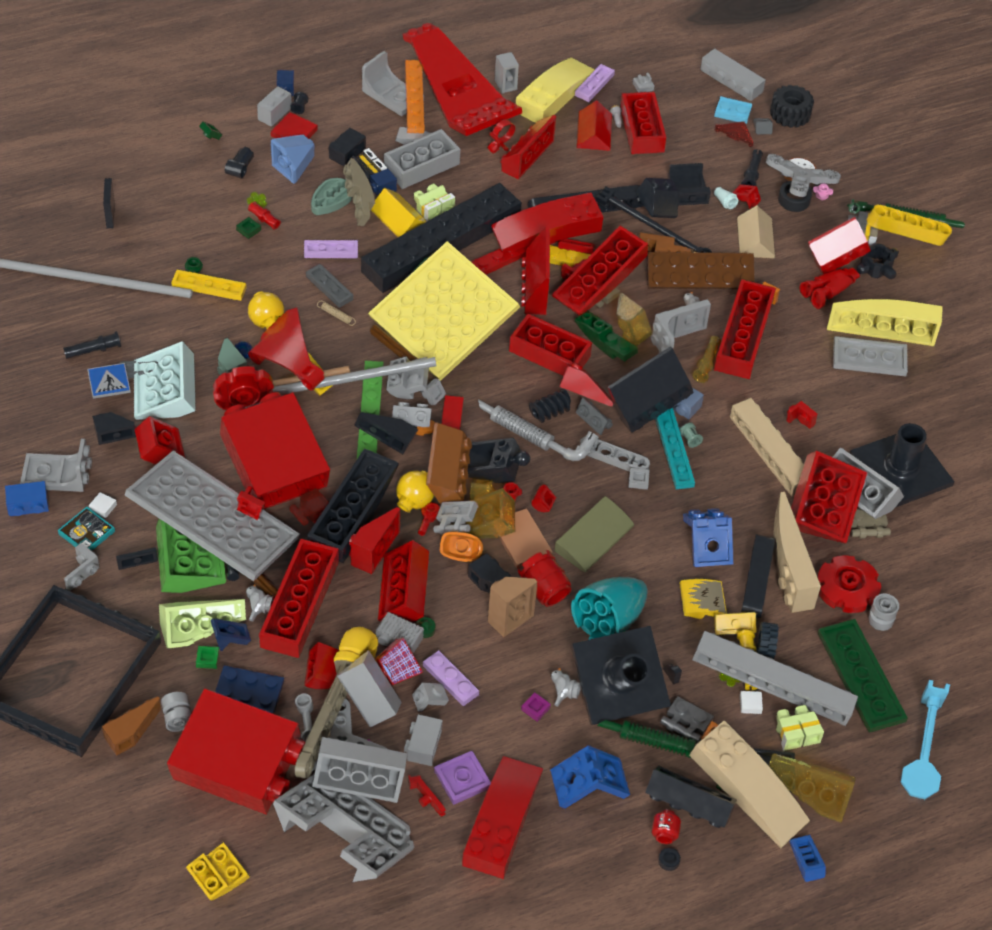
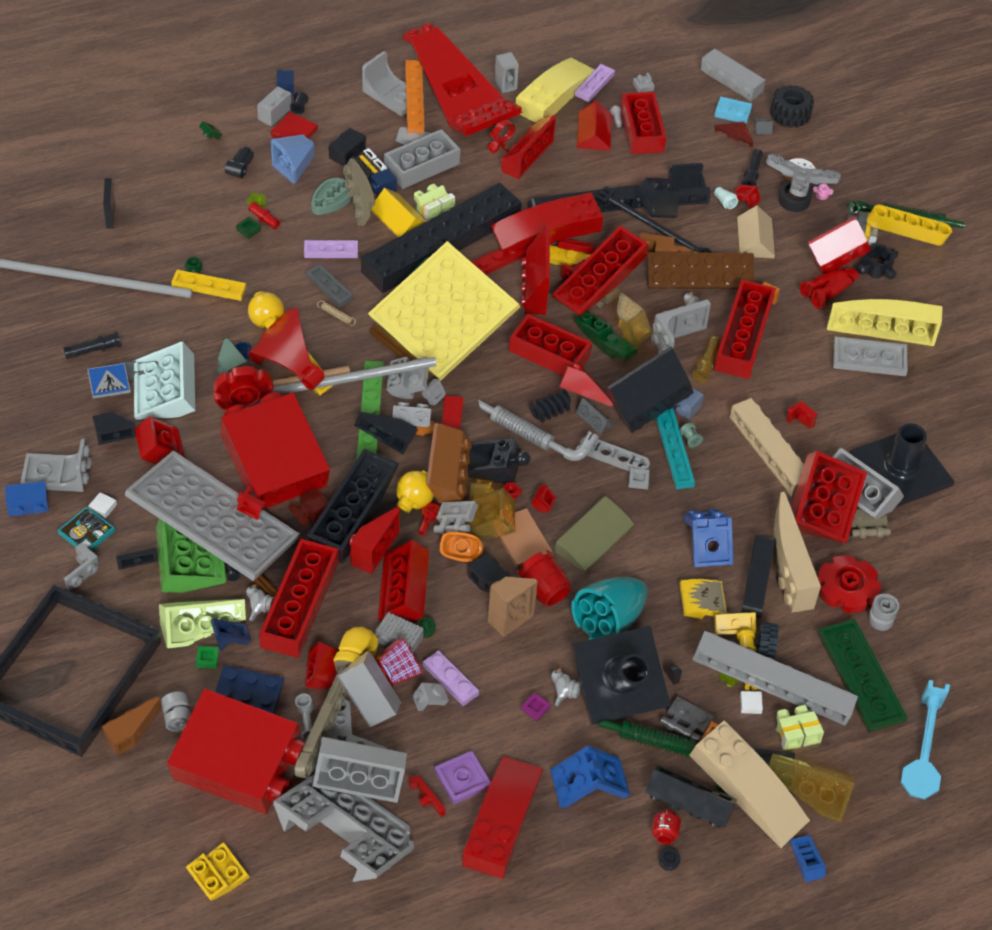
(424, 740): light grey brick -> none

